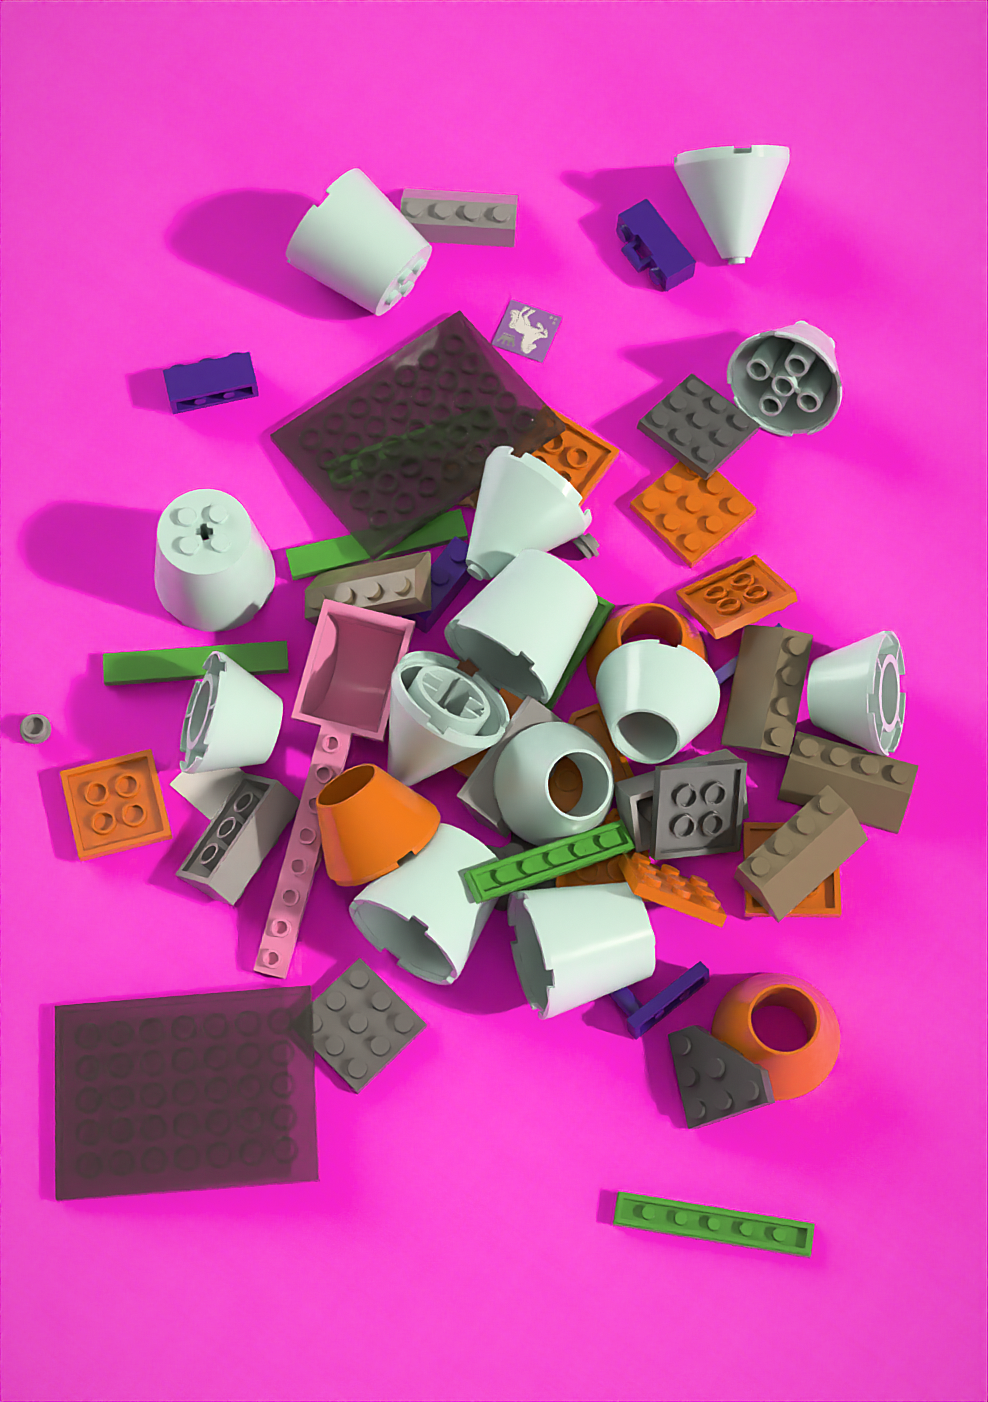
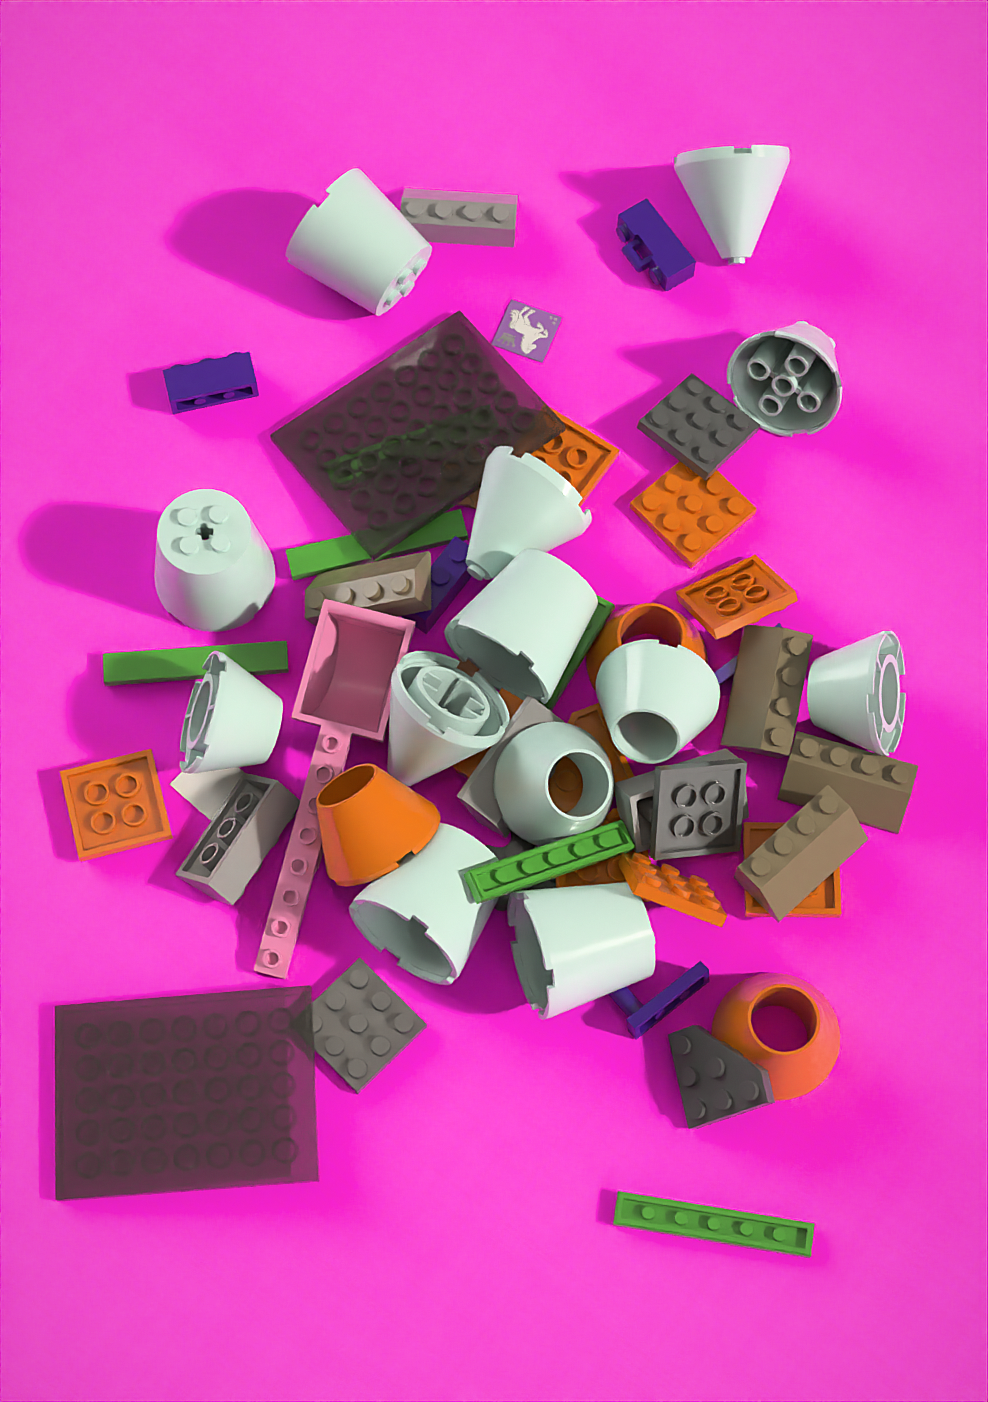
(35, 729): light grey plate -> none
(587, 545): light grey plate -> none

